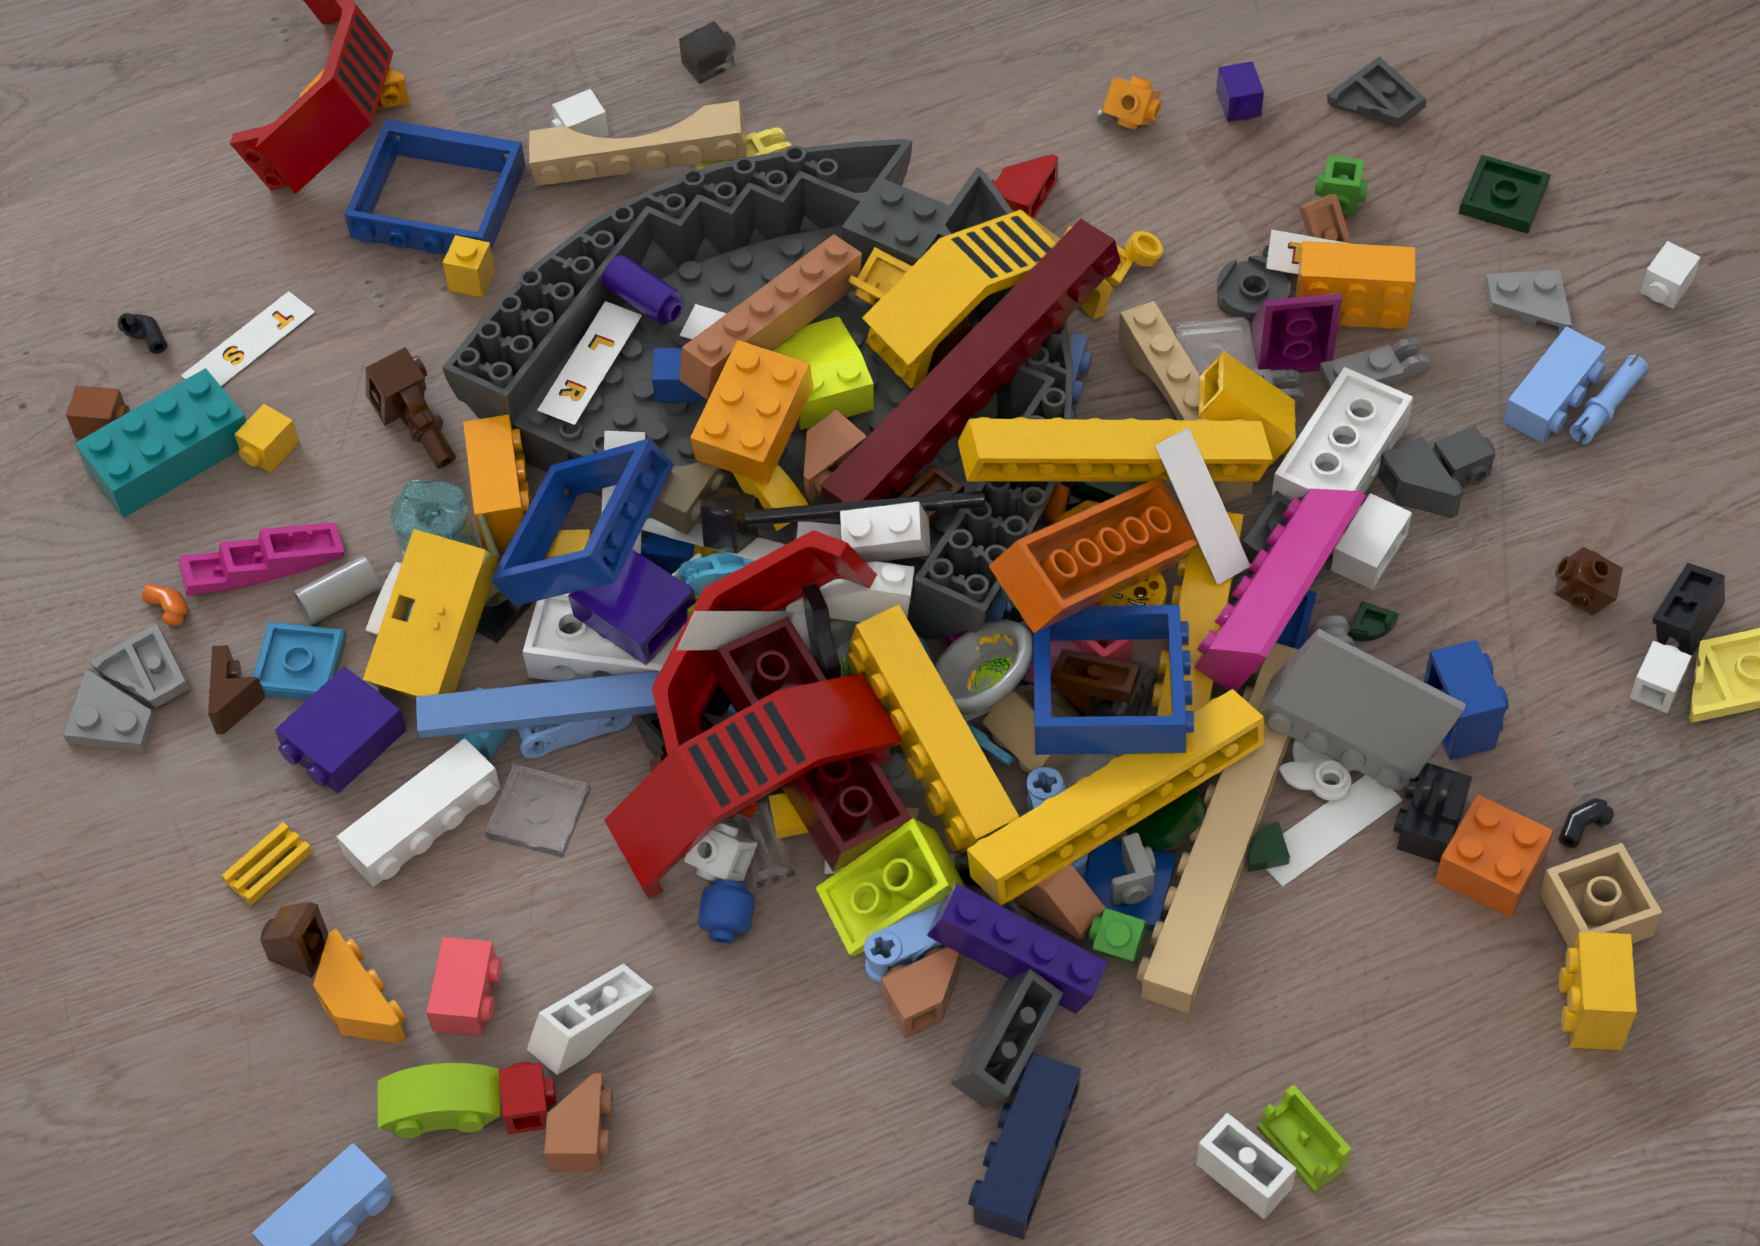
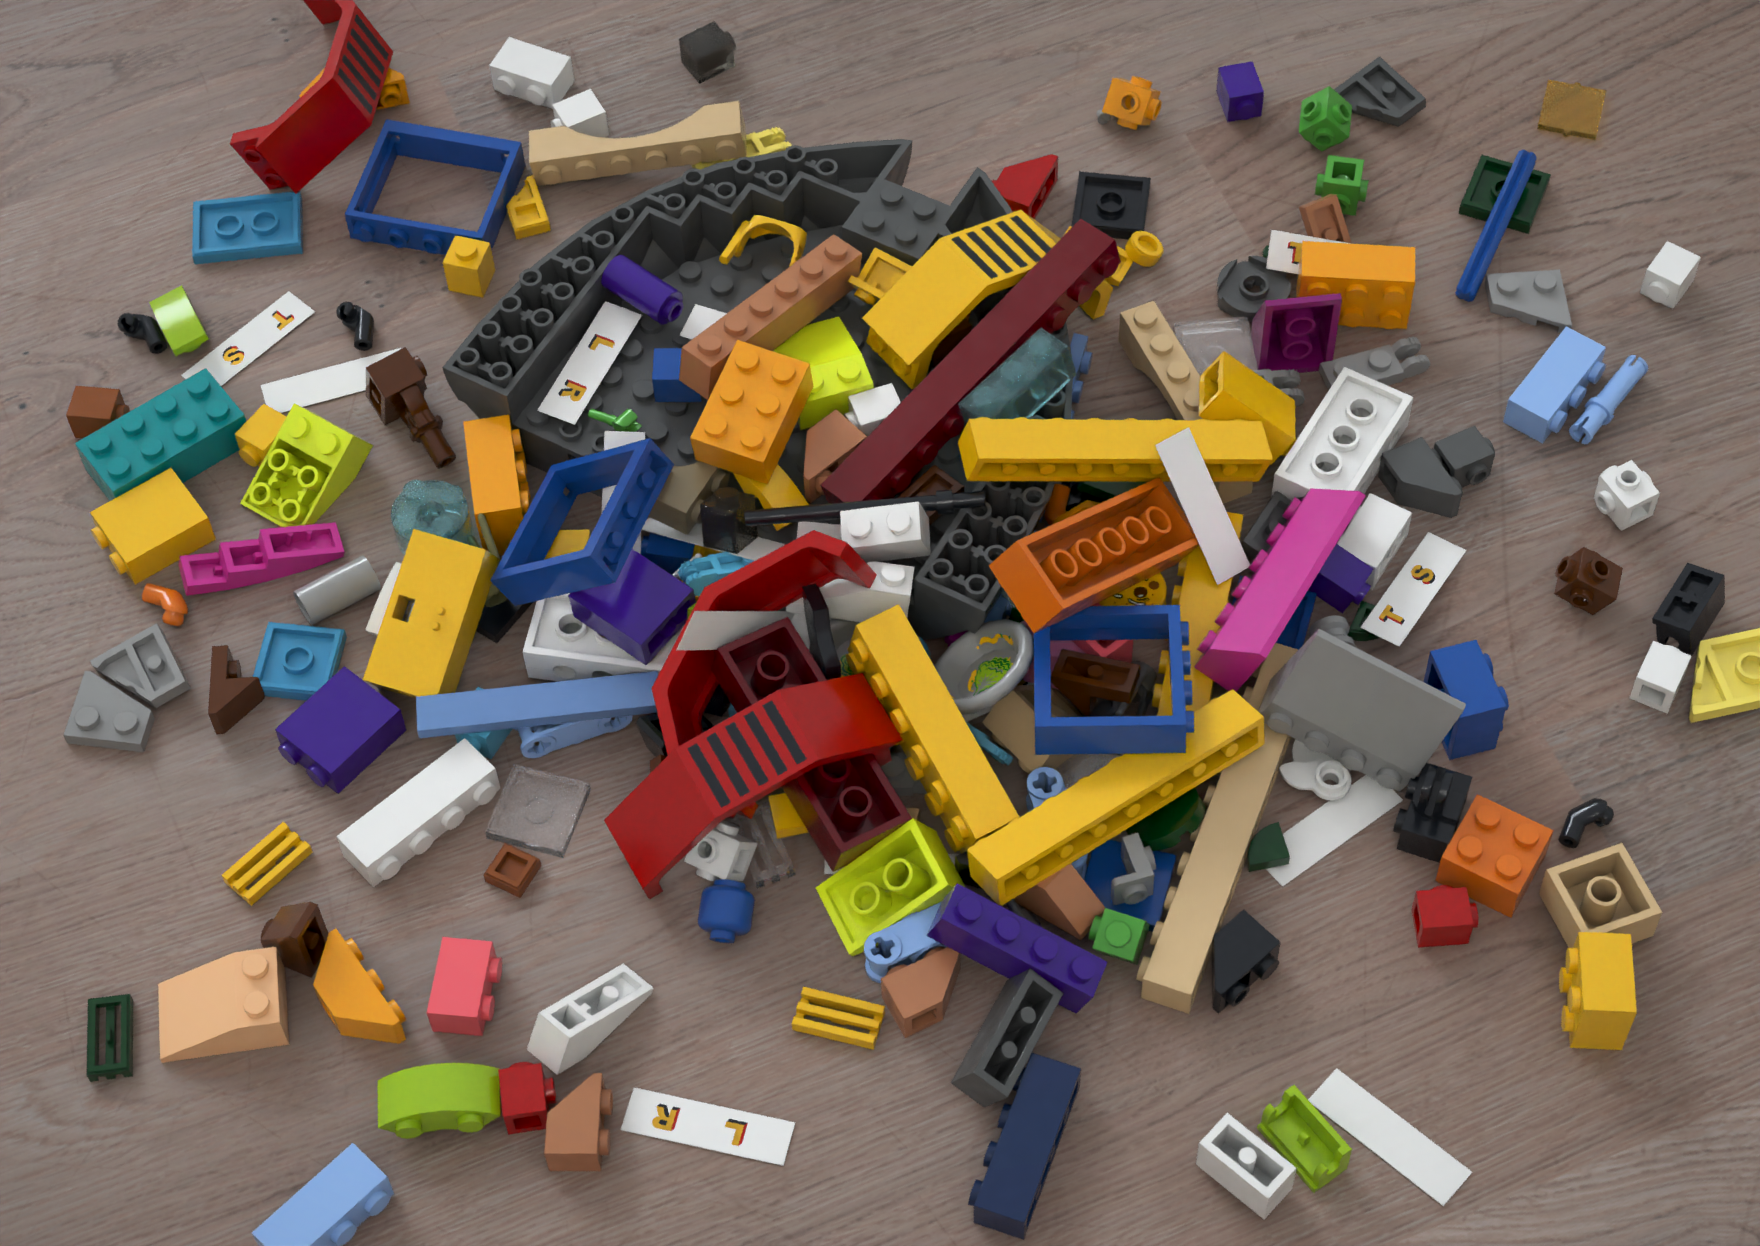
(110, 1068): none -> dark green tile
(151, 526): none -> yellow brick
(179, 321): none -> lime slope
(224, 1007): none -> light nougat slope
(247, 227): none -> dark azure tile
(305, 469): none -> neon yellow slope
(320, 384): none -> white sticker
(358, 321): none -> black arm
(512, 870): none -> dark orange tile
(527, 211): none -> yellow tile
(531, 73): none -> white brick
(624, 422): none -> bright green hand
(708, 1126): none -> white sticker
(763, 225): none -> yellow helmet
(840, 1003): none -> yellow tile
(871, 407): none -> white brick
(1022, 380): none -> clear light blue brick
(1112, 203): none -> black tile
(1239, 957): none -> black slope
(1325, 119): none -> bright green brick
(1342, 579): none -> dark purple brick
(1390, 1136): none -> white sticker
(1413, 589): none -> white sticker
(1443, 916): none -> red brick
(1495, 225): none -> blue axle
(1571, 109): none -> clear yellow piece
(1626, 494): none -> white brick

